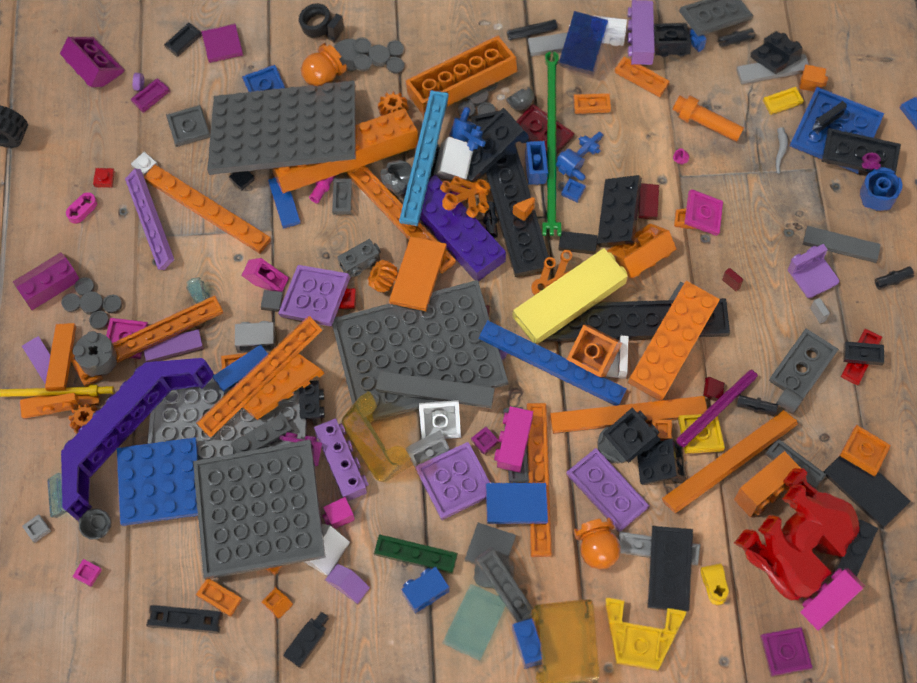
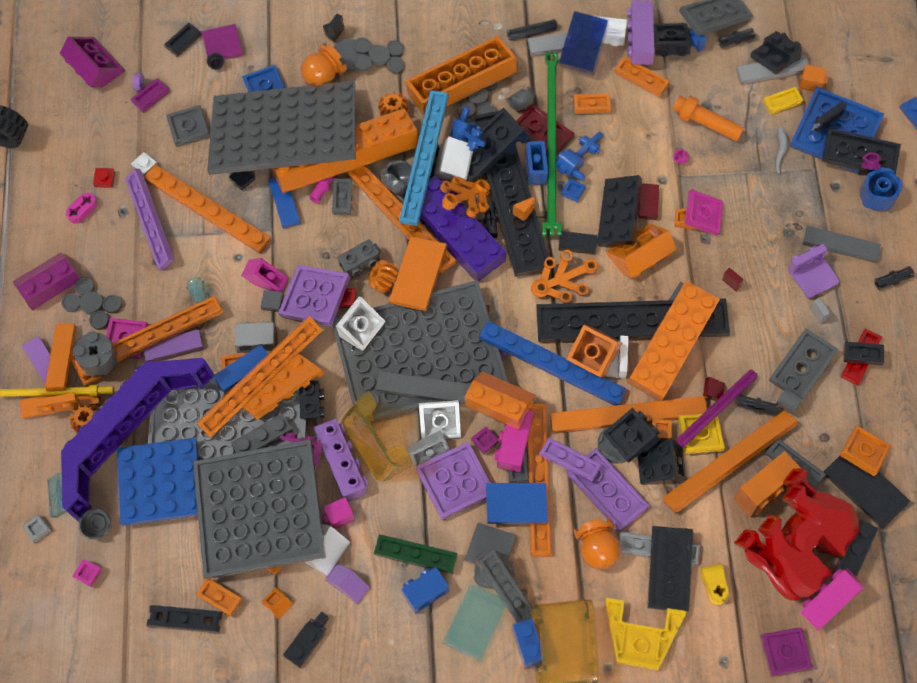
(215, 65): none -> black plate
(311, 11): black tyre -> none
(359, 324): none -> white slope
(499, 399): none -> orange slope
(570, 296): light yellow brick -> none
(570, 459): none -> medium lavender tile

